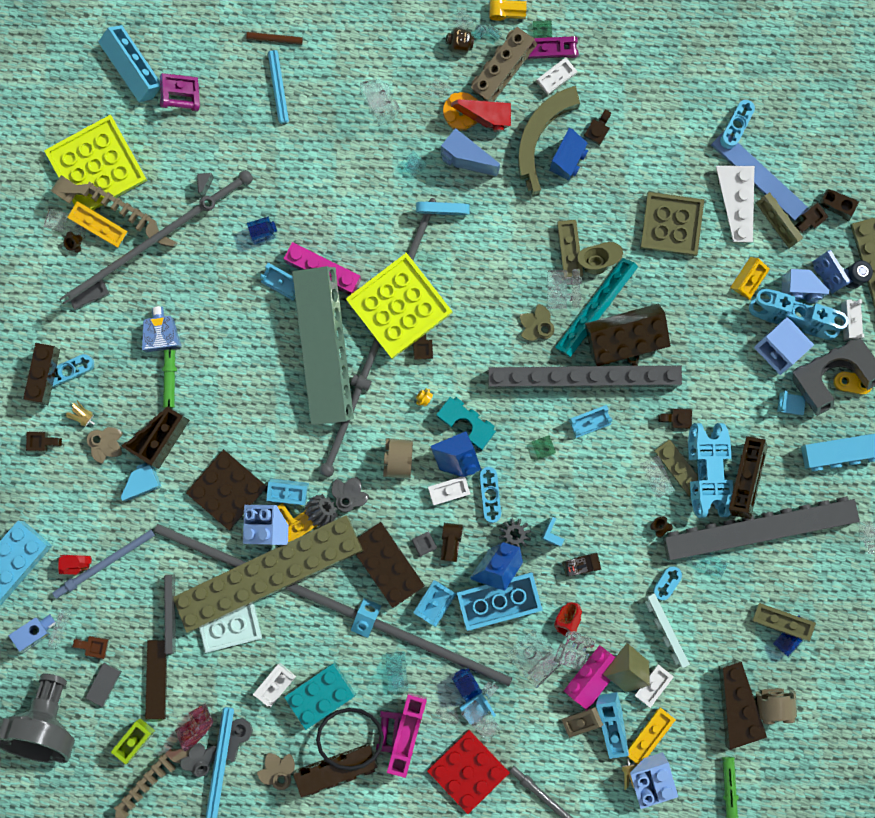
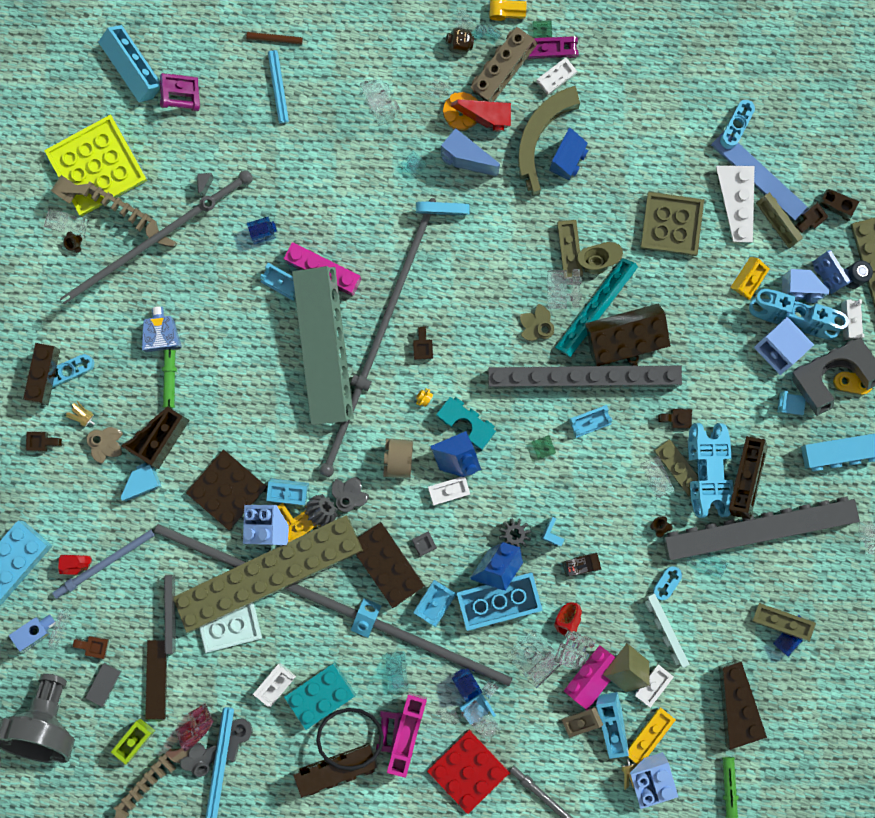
(90, 295): dark grey tile -> none
(97, 224): yellow plate -> none
(275, 768): dark tan plate -> none
(399, 305): neon yellow plate -> none
(451, 537): dark brown piece -> none
(497, 499): medium azure beam -> none
(597, 130): dark brown plate -> none
(776, 705): dark tan brick -> none

